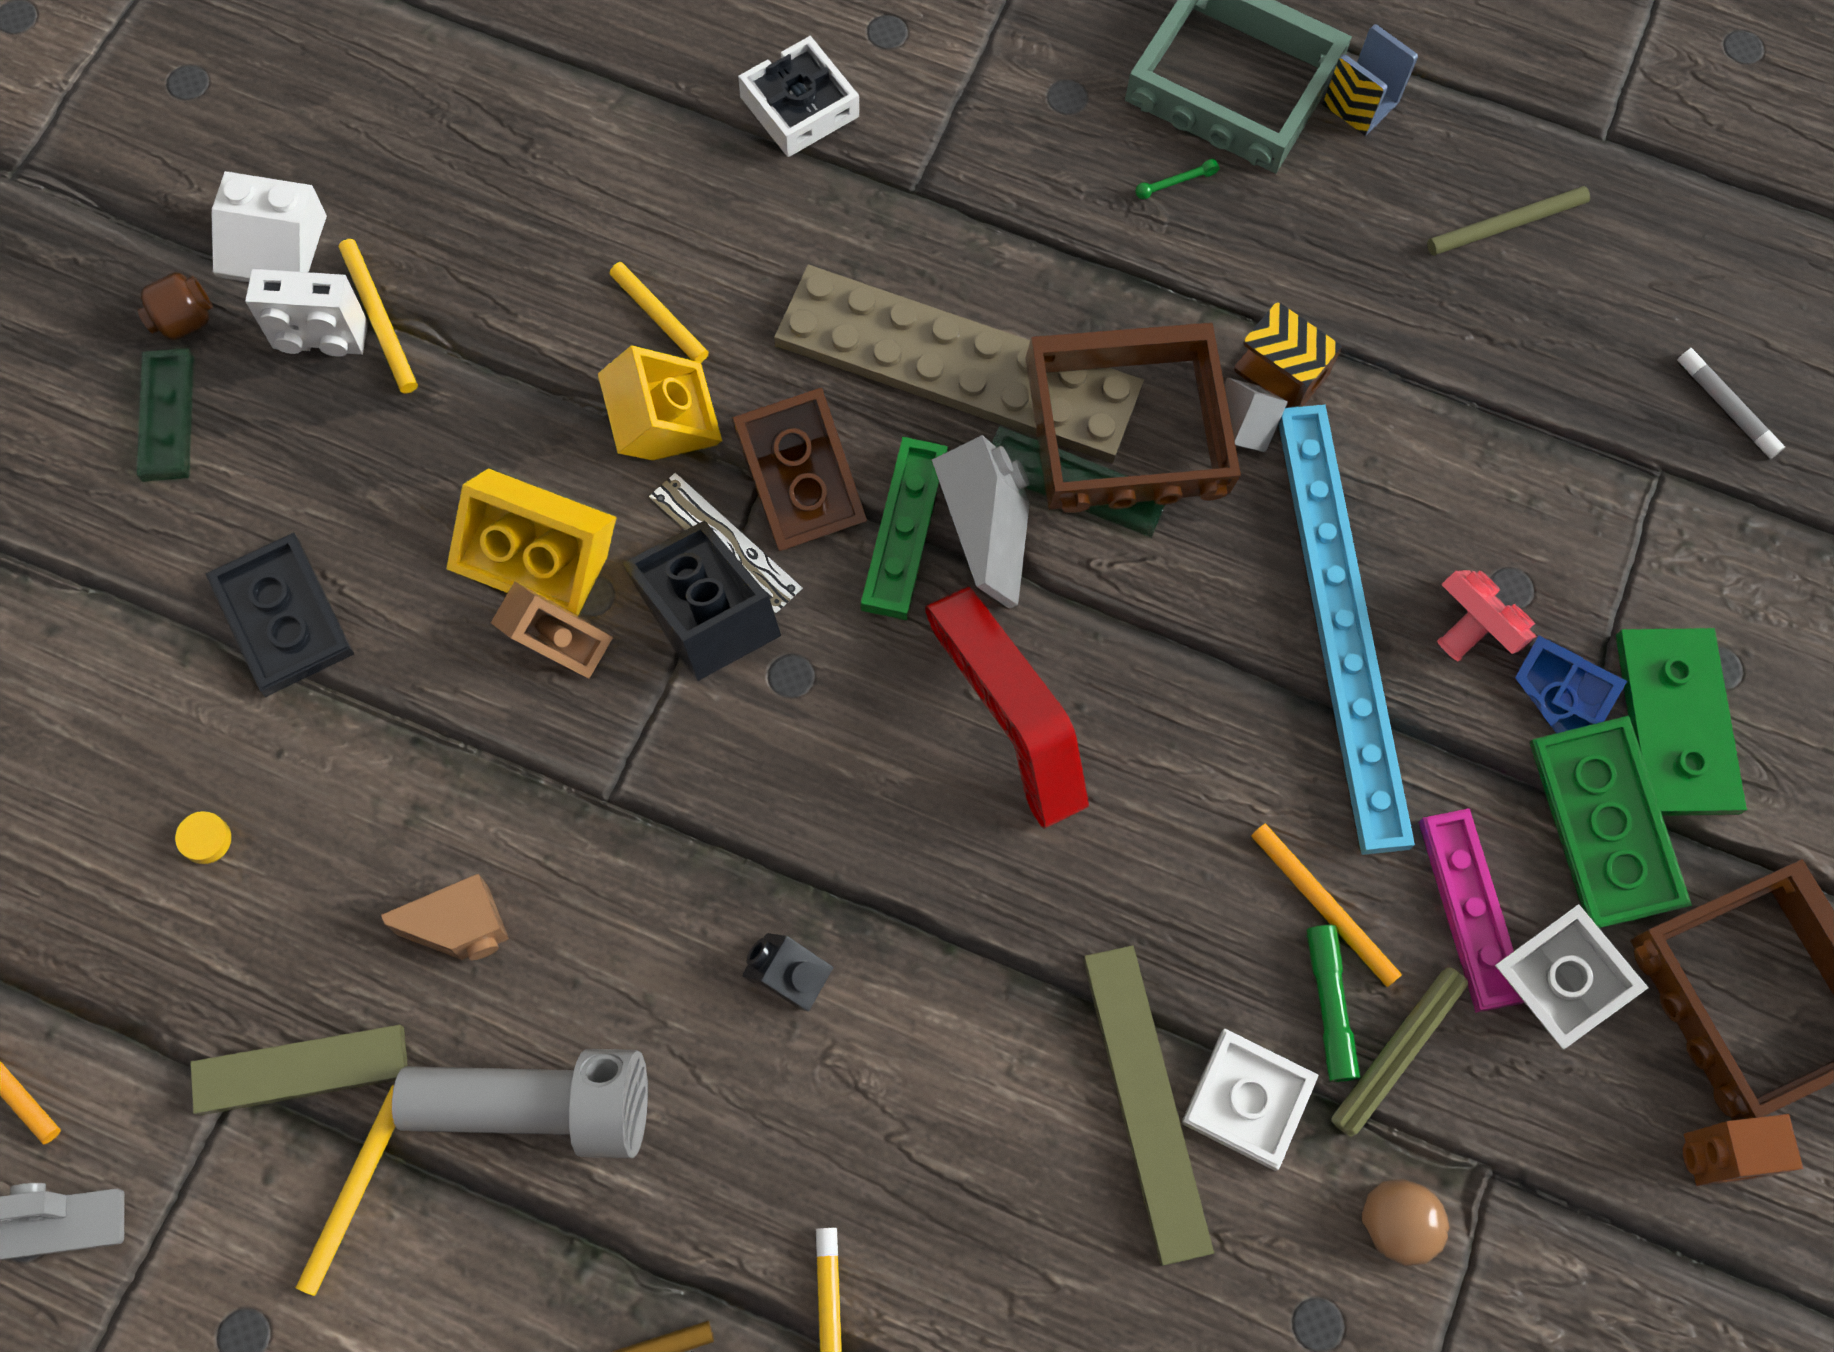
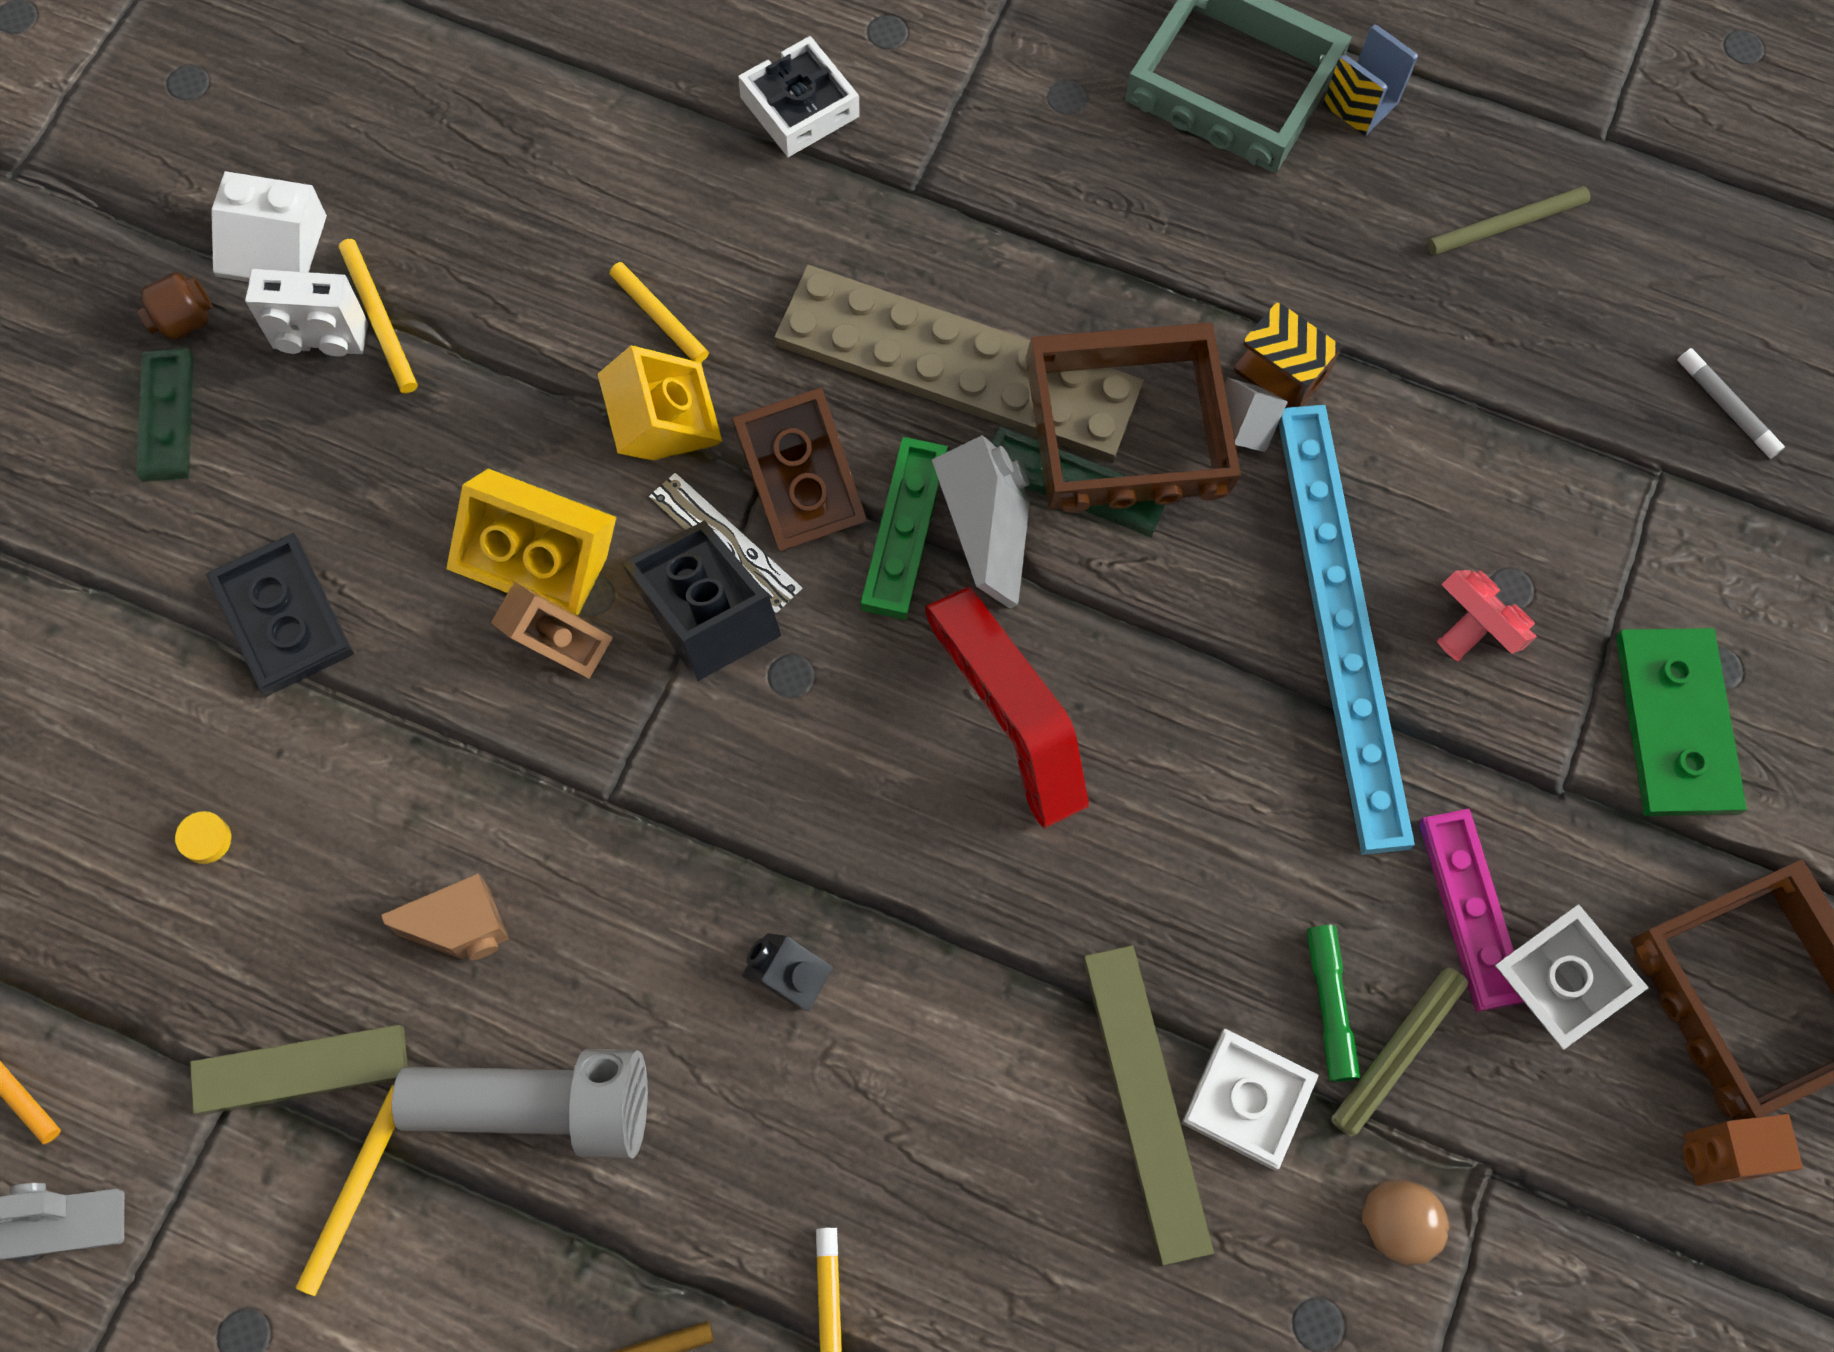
(1208, 168): green hinge -> none
(1326, 905): light orange bar -> none
(1567, 687): blue slope -> none
(1609, 823): green plate -> none

